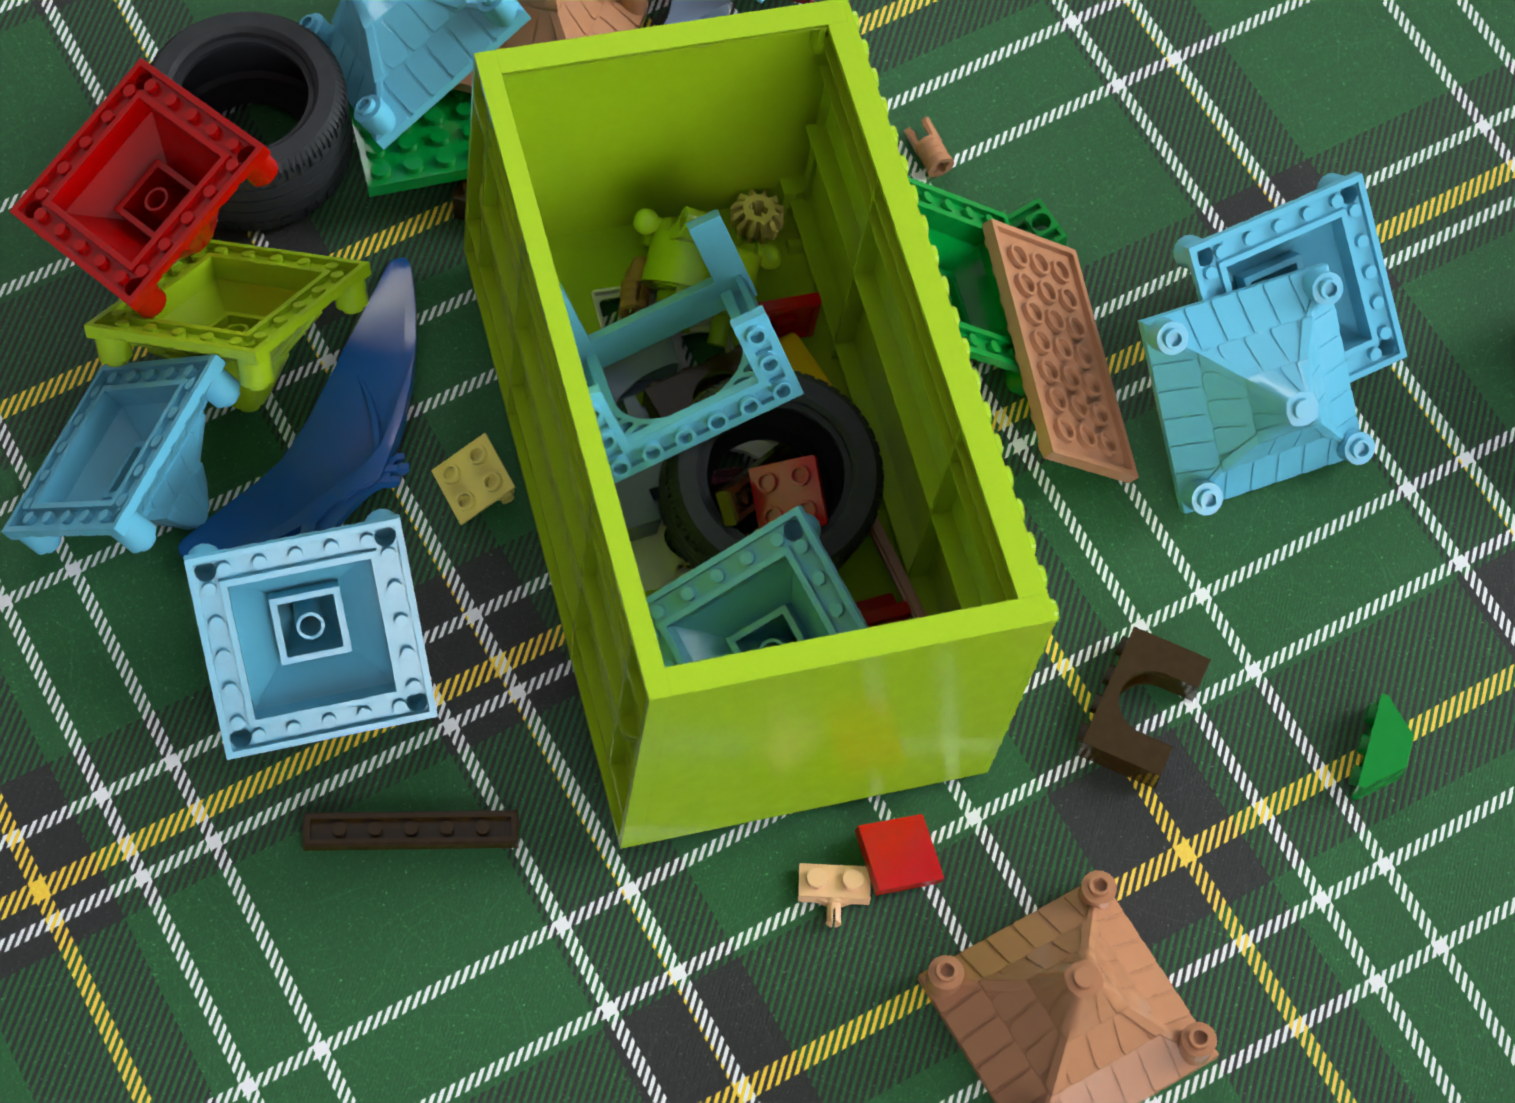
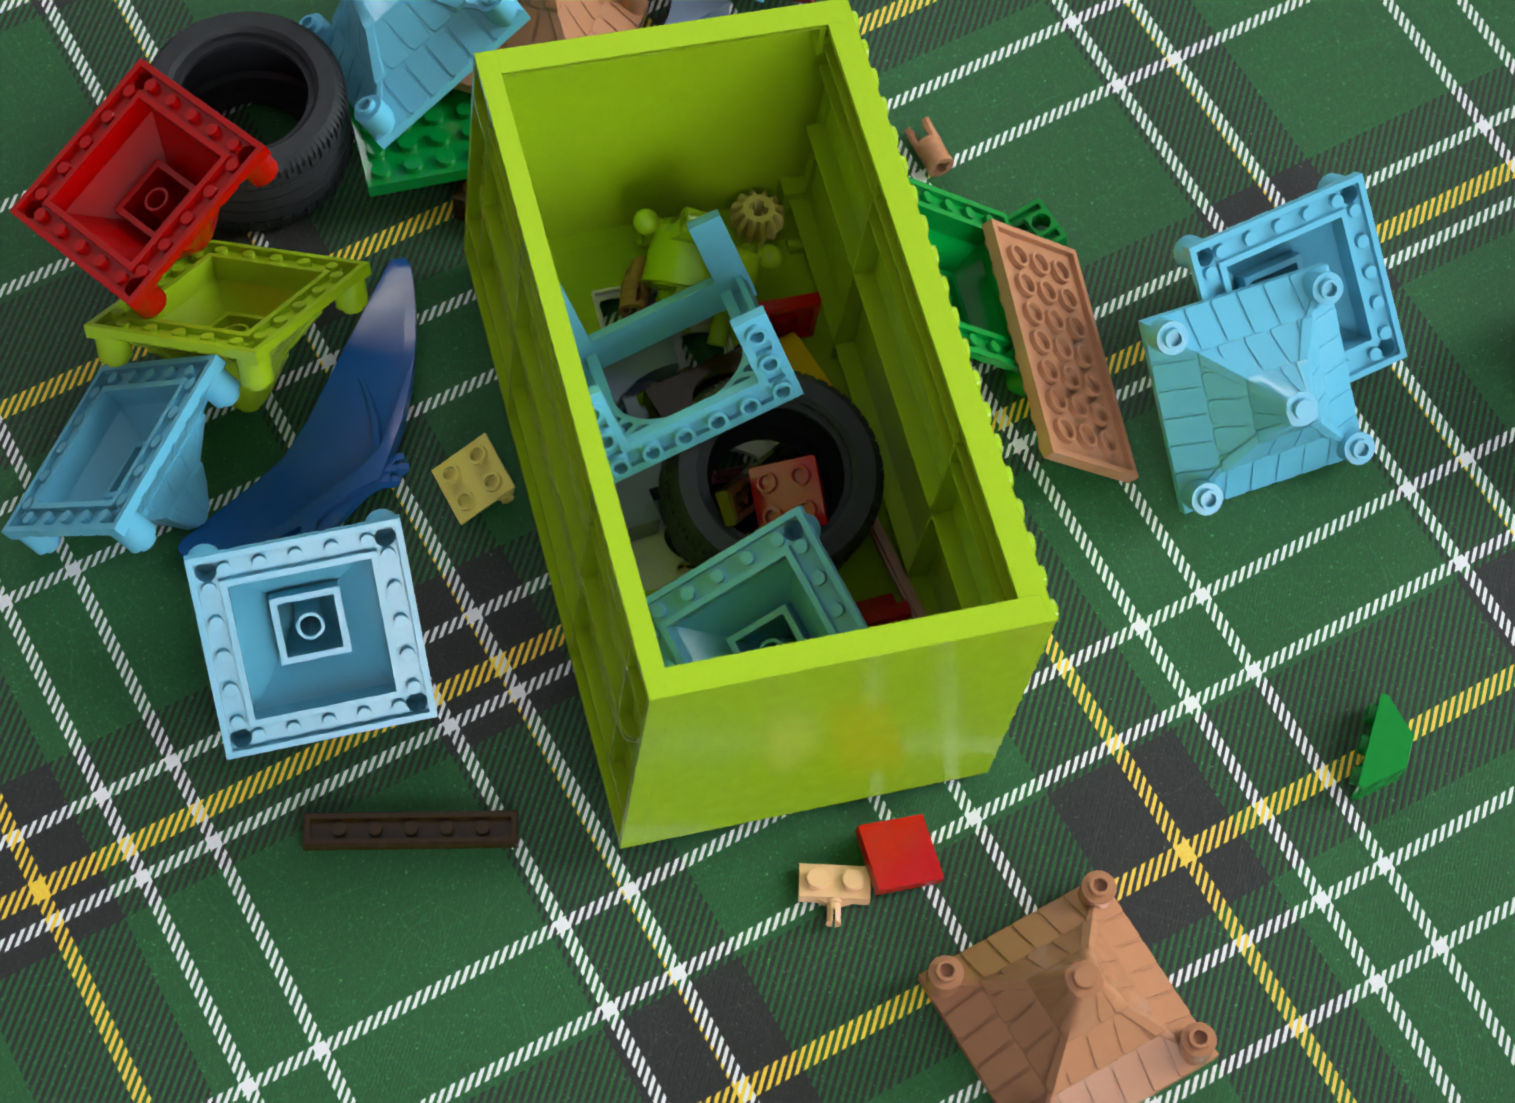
(1142, 661): dark brown arch -> none

